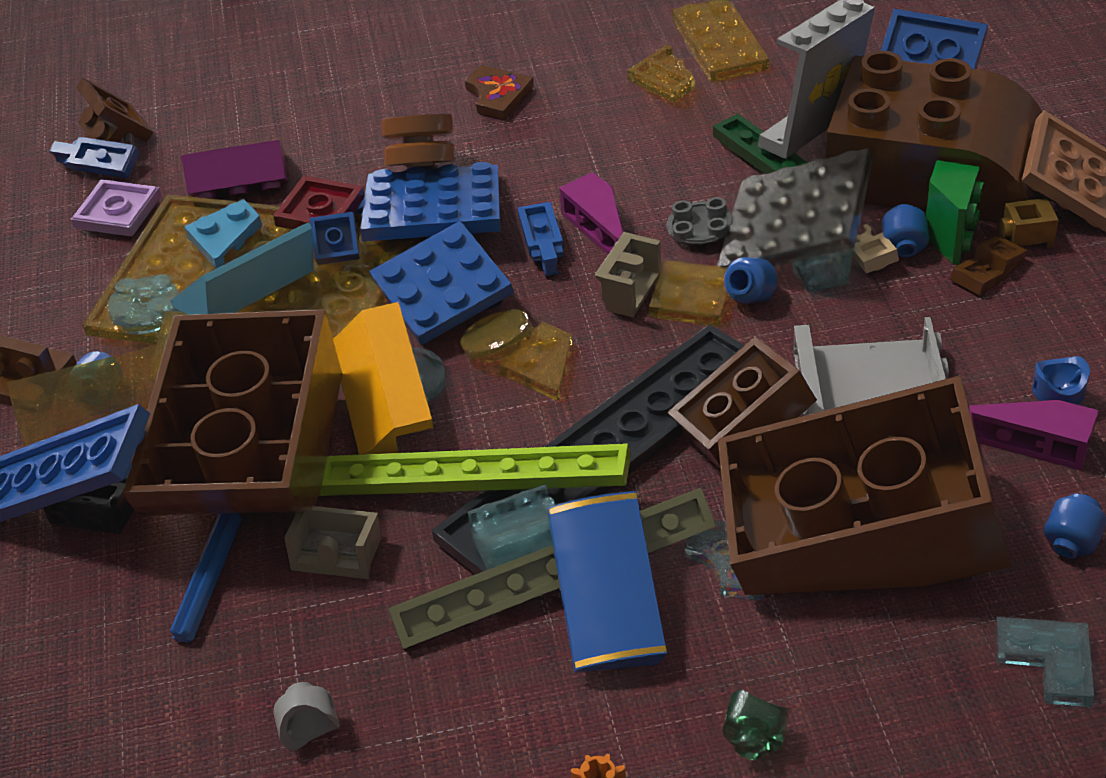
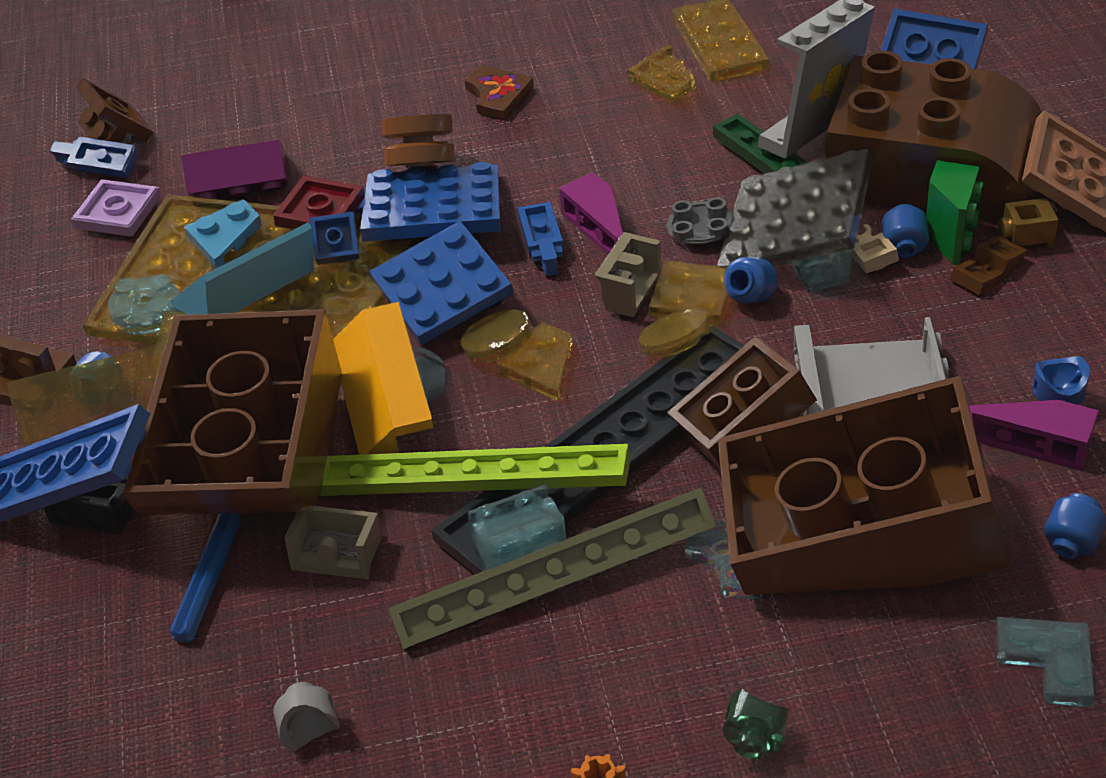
(606, 583): blue slope -> none
(674, 332): none -> clear yellow tile

